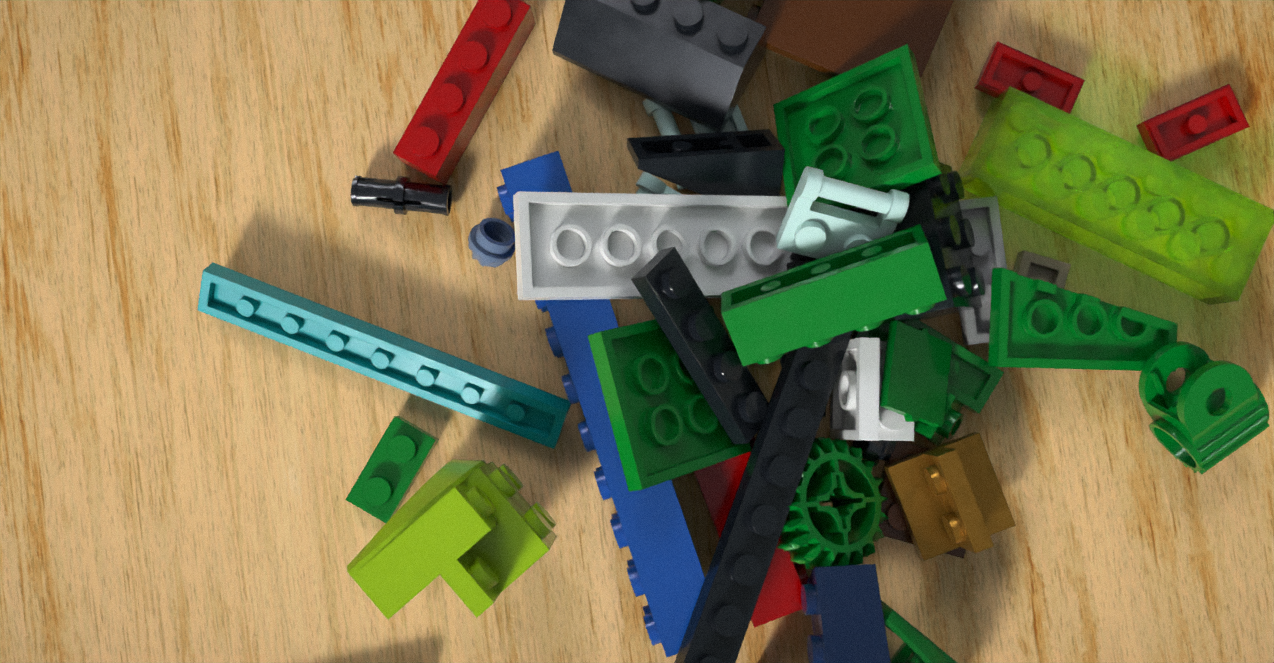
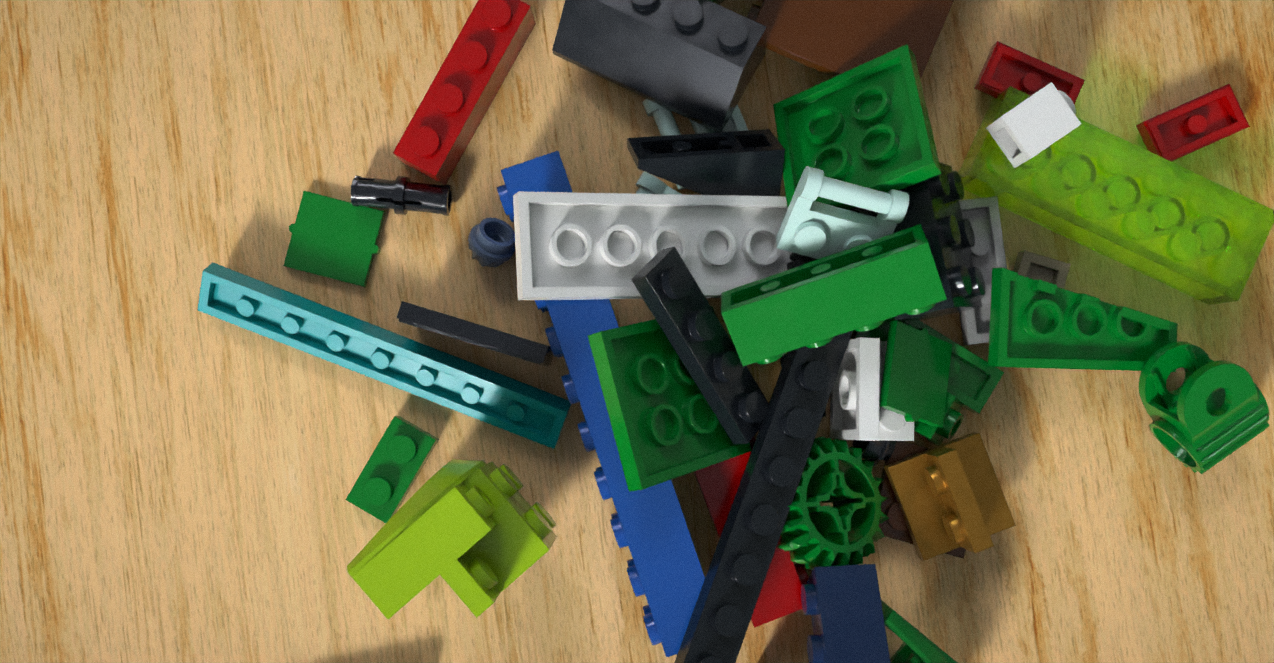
(334, 239): none -> green piece
(475, 334): none -> black tile
(1034, 124): none -> white brick

